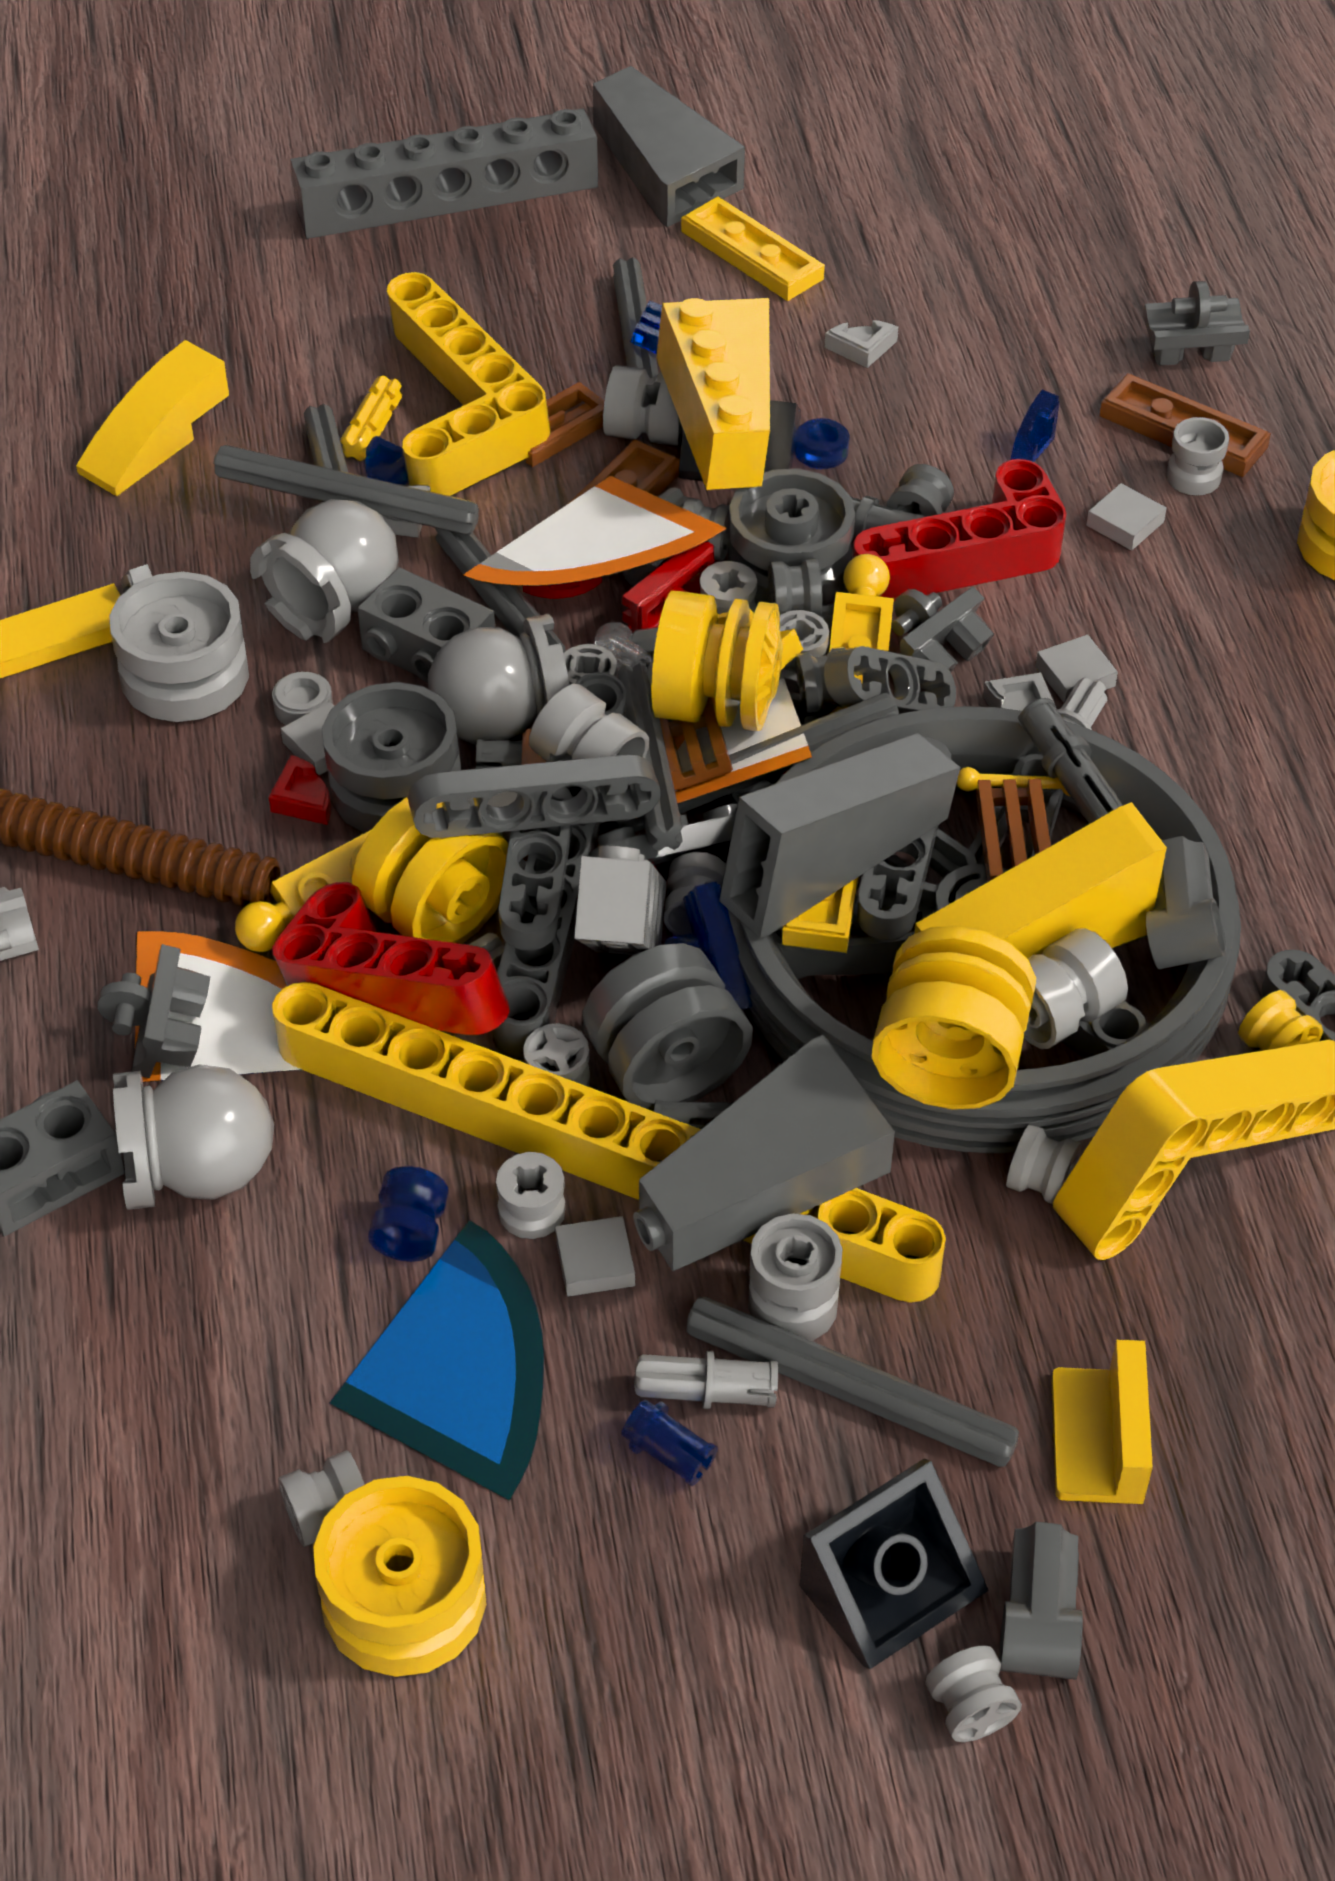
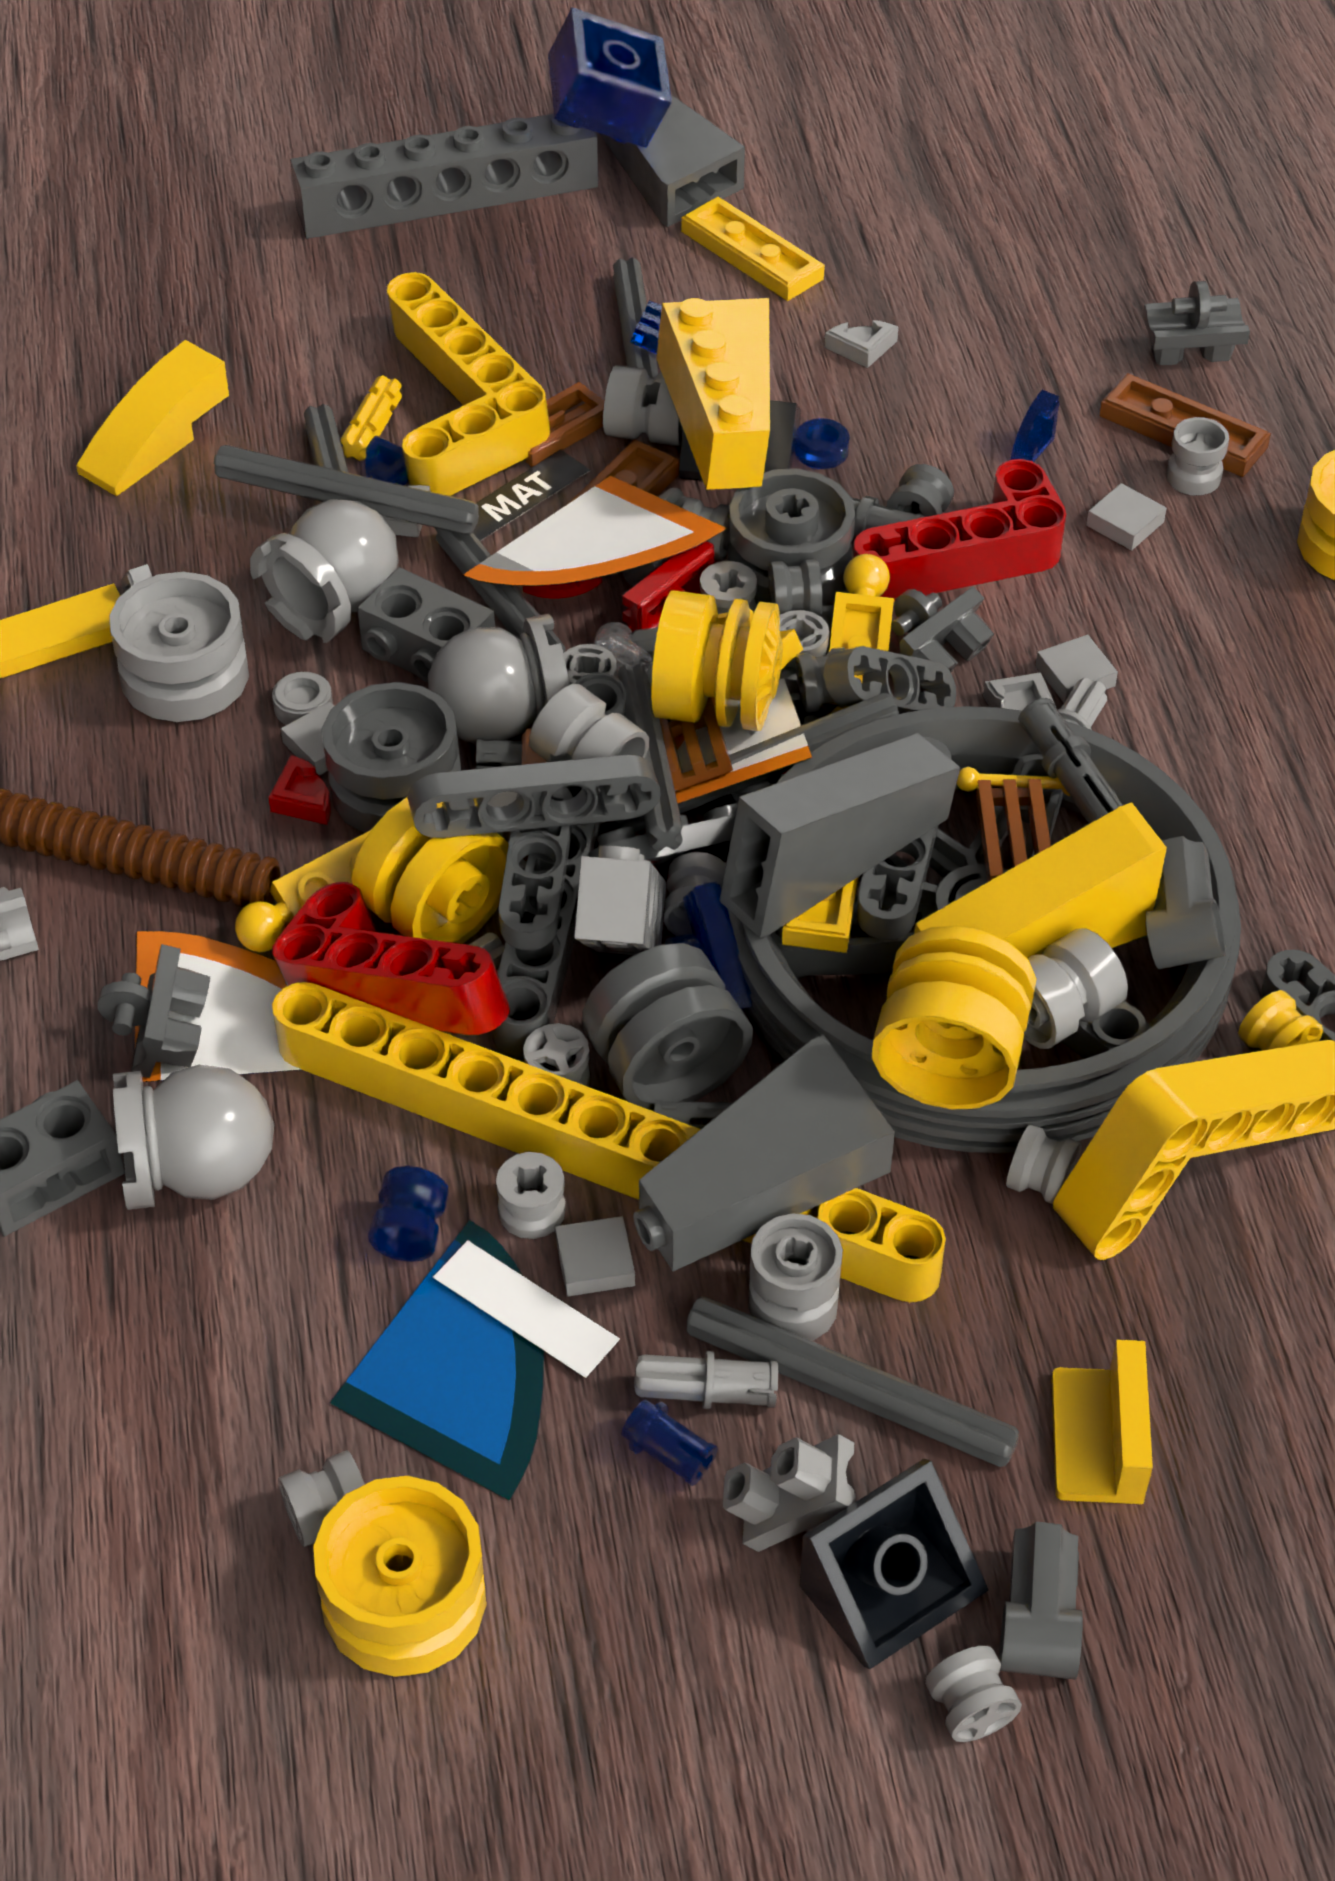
(526, 492): none -> black sticker
(526, 1308): none -> white sticker
(609, 78): none -> clear blue brick
(793, 1494): none -> light grey hips

